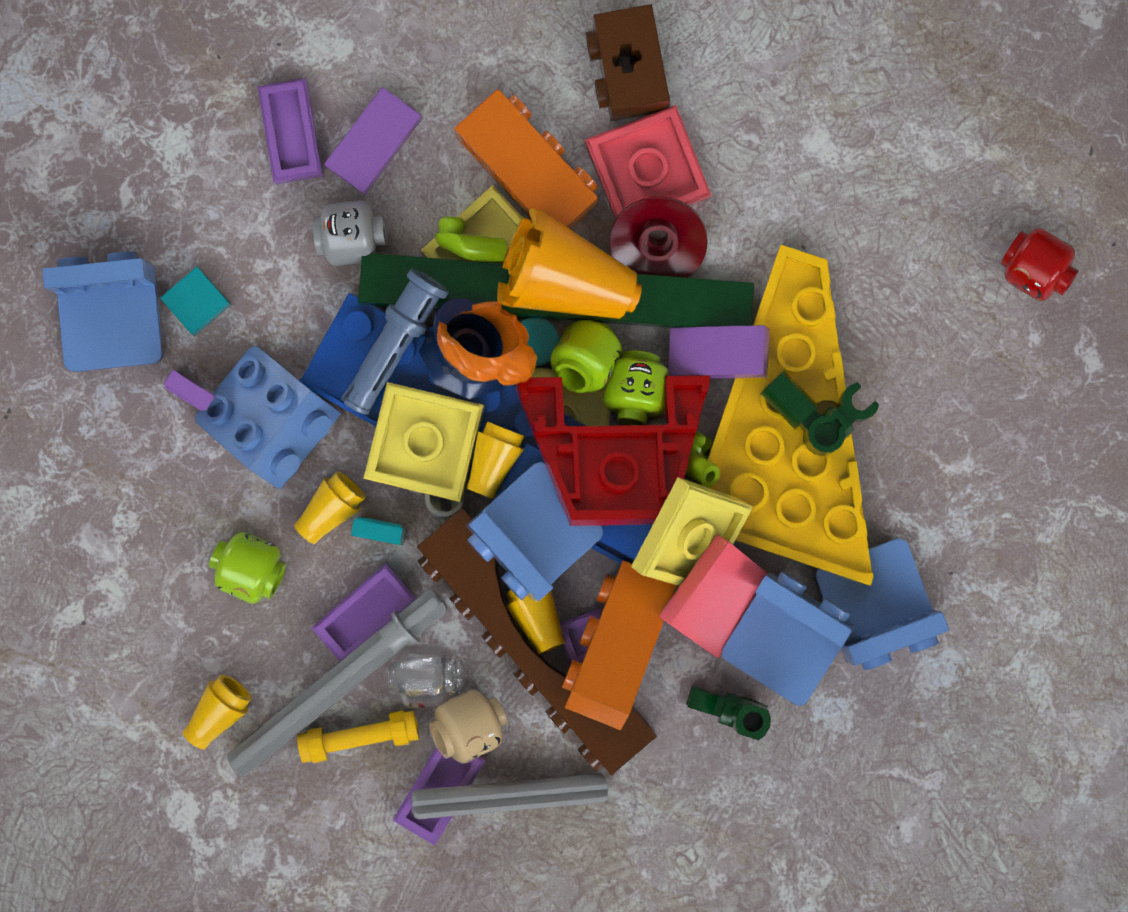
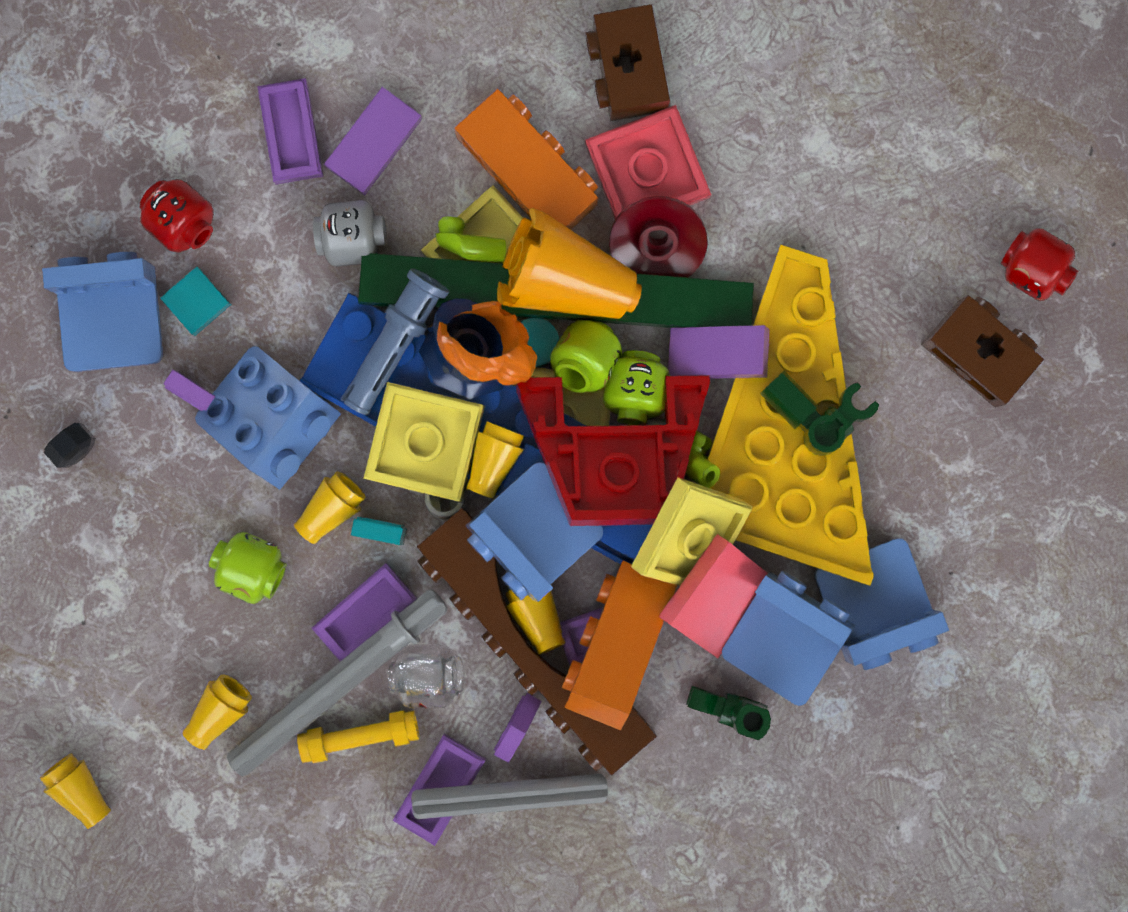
(70, 446): none -> black tile
(75, 790): none -> yellow cone
(176, 215): none -> red head
(468, 726): tan head -> none
(517, 727): none -> medium lavender tile
(993, 376): none -> reddish brown brick

